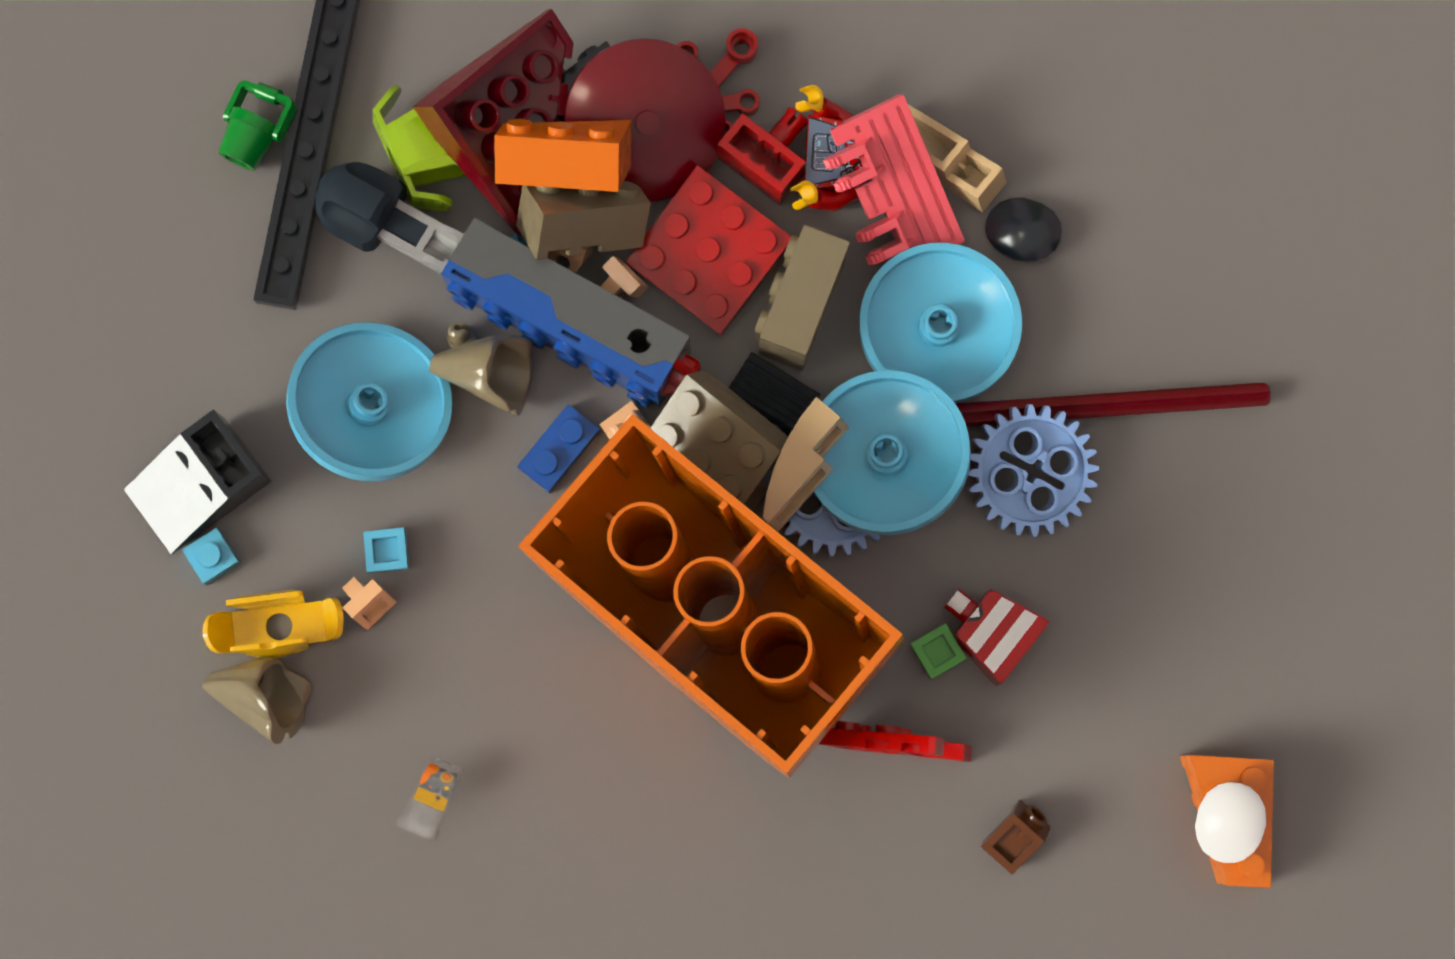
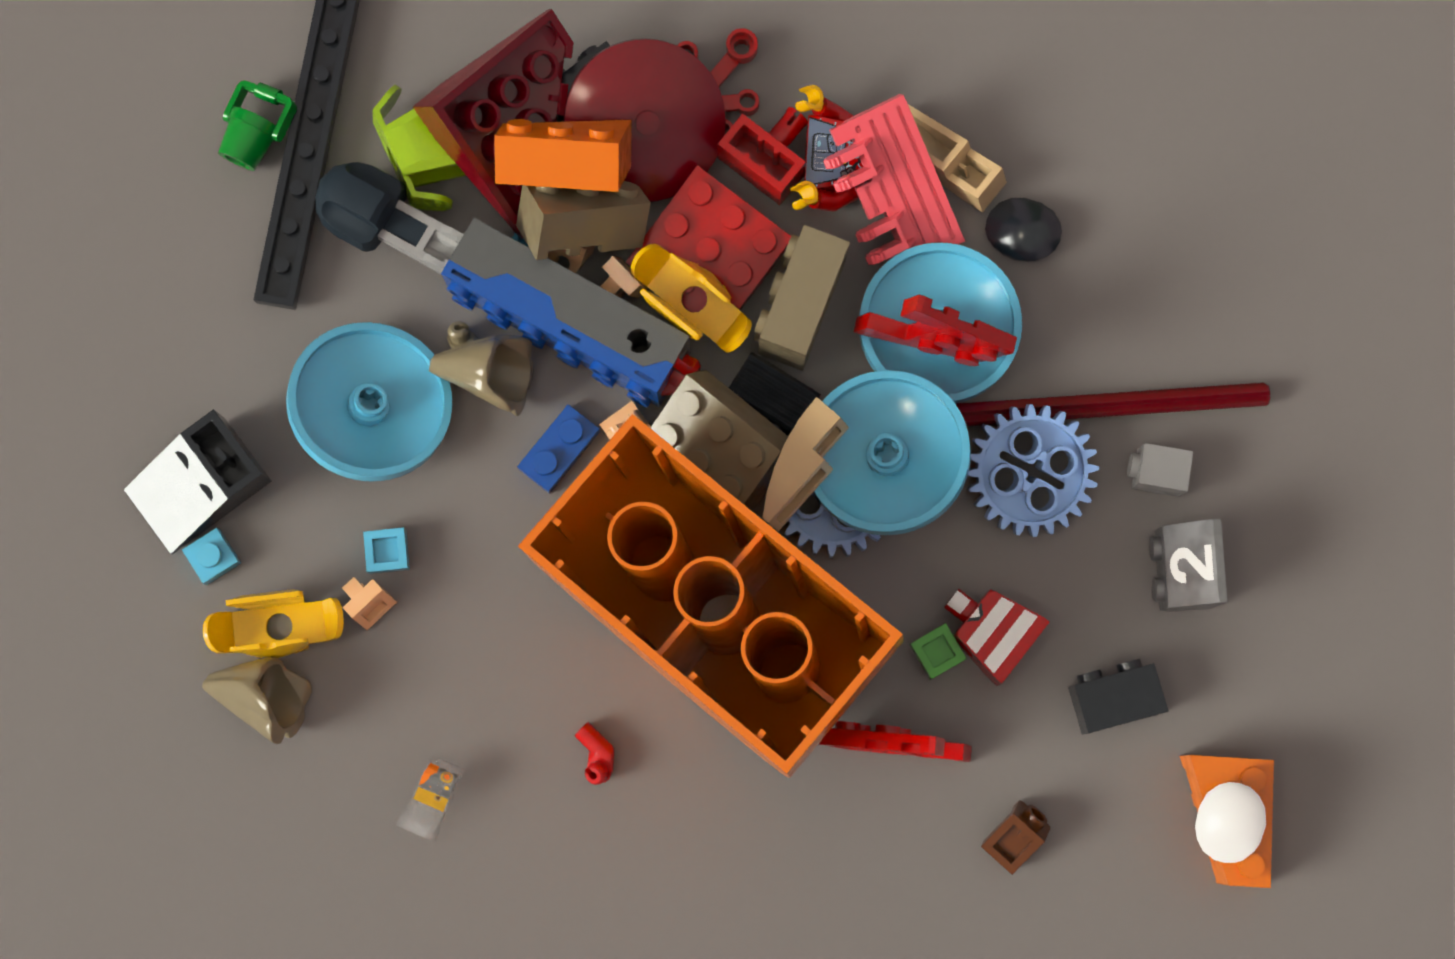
(600, 756): none -> red arm
(669, 279): none -> yellow piece
(939, 332): none -> red wing
(1117, 698): none -> black brick
(1160, 469): none -> light grey brick
(1189, 566): none -> flat silver slope

